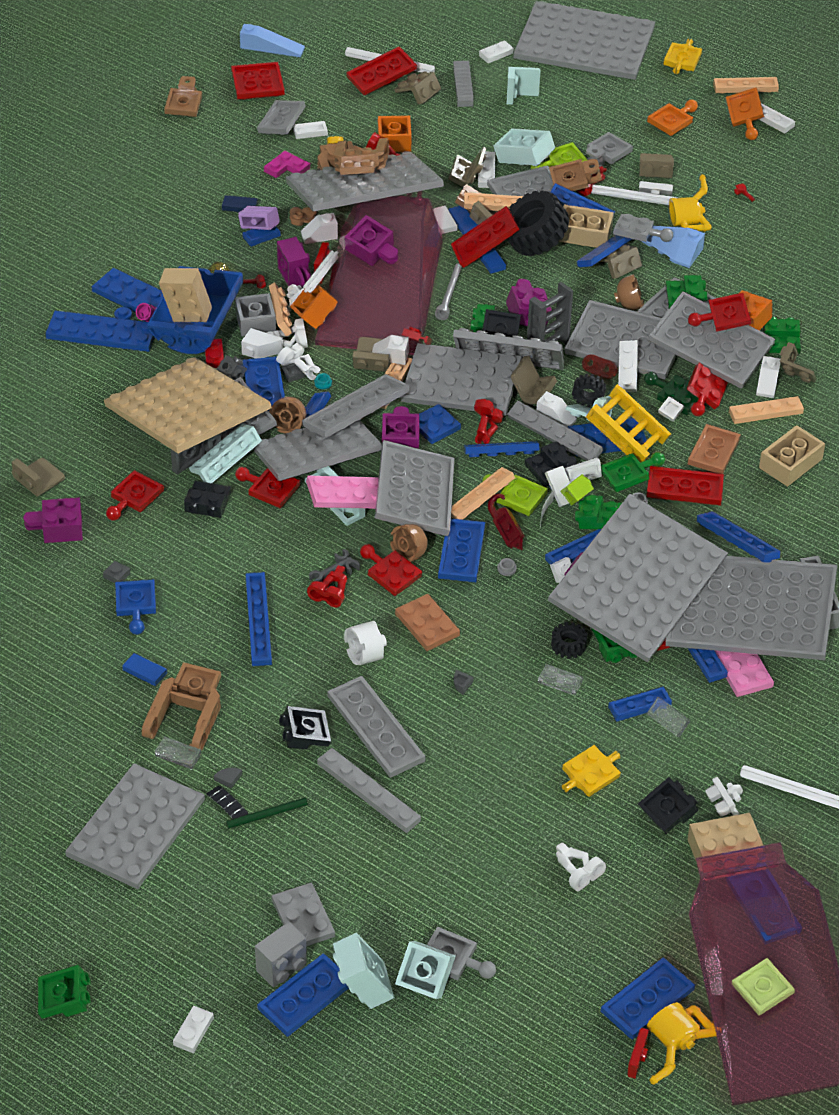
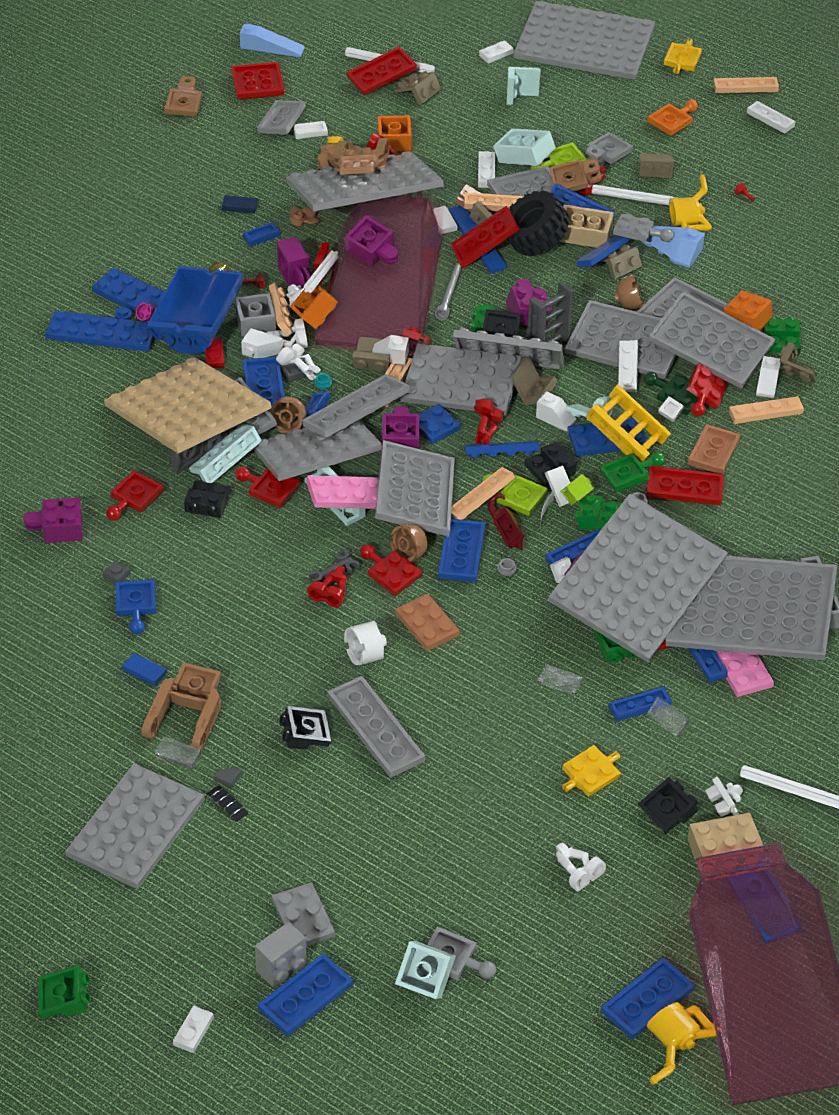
(37, 476): dark tan bracket -> none
(185, 294): tan brick -> none
(232, 367): dark grey brick -> none
(258, 217): lavender brick -> none
(258, 619): blue plate -> none
(266, 813): dark green bar -> none
(285, 162): dark pink plate -> none
(320, 229): white slope -> none
(362, 971): light aqua brick -> none
(369, 790): light grey plate -> none
(462, 681): dark grey tile -> none
(463, 83): light grey gear -> none
(464, 171): dark tan bracket -> none
(554, 431): light grey plate -> none
(565, 648): black tyre -> none
(588, 382): black tyre -> none
(590, 469): white plate -> none
(598, 366): clear red plate -> none
(639, 1053): red plate -> none
(656, 188): white plate -> none
(691, 285): green plate -> none
(726, 313): red plate -> none
(738, 537): blue plate -> none
(745, 108): orange plate -> none
(763, 986): yellowish green plate -> none
(792, 455): tan brick -> none

